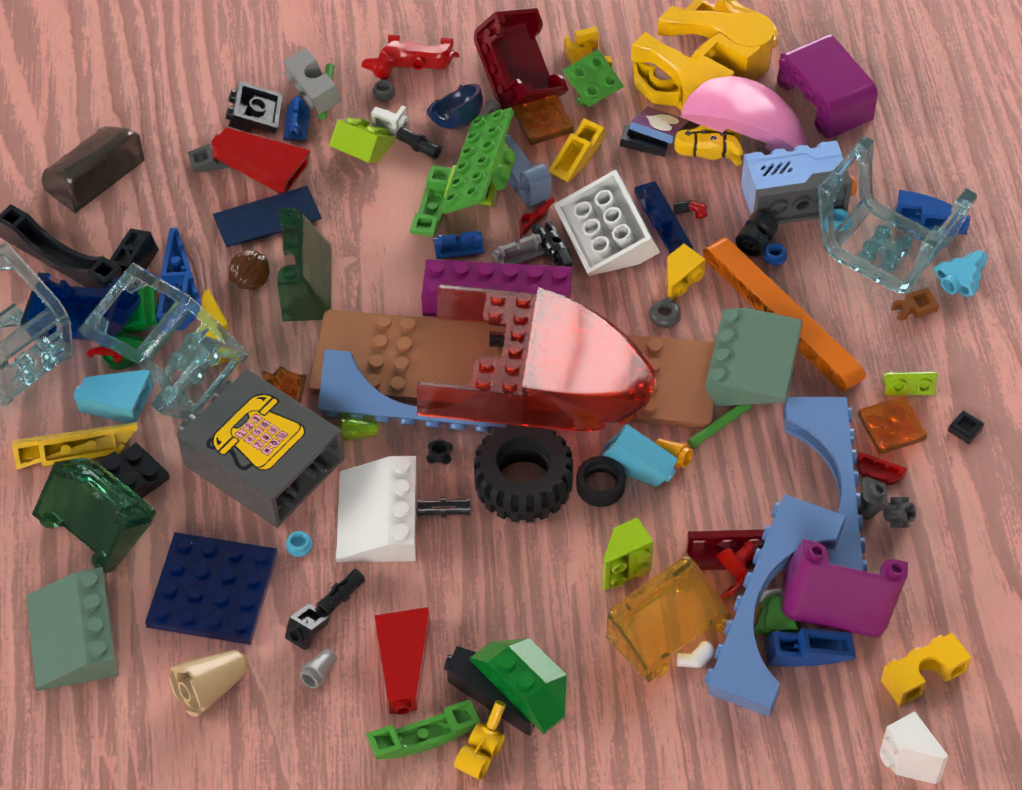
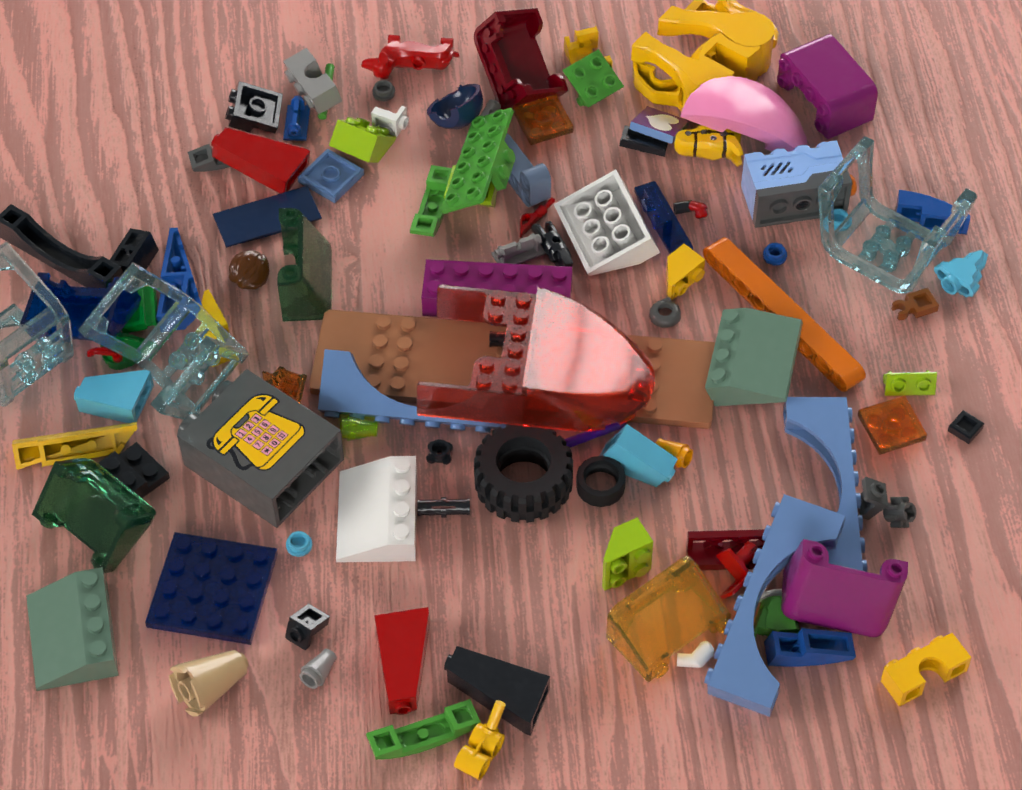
(93, 166): clear smoke windscreen -> none
(331, 175): none -> medium blue tile
(341, 592): black pin -> none
(419, 142): black pin -> none
(463, 245): blue hinge -> none
(526, 679): green wedge -> none
(577, 150): yellow slope -> none
(589, 435): none -> dark purple bar
(717, 425): bright green bar -> none
(756, 233): black wheel -> none
(879, 469): red tile -> none
(913, 750): white slope -> none

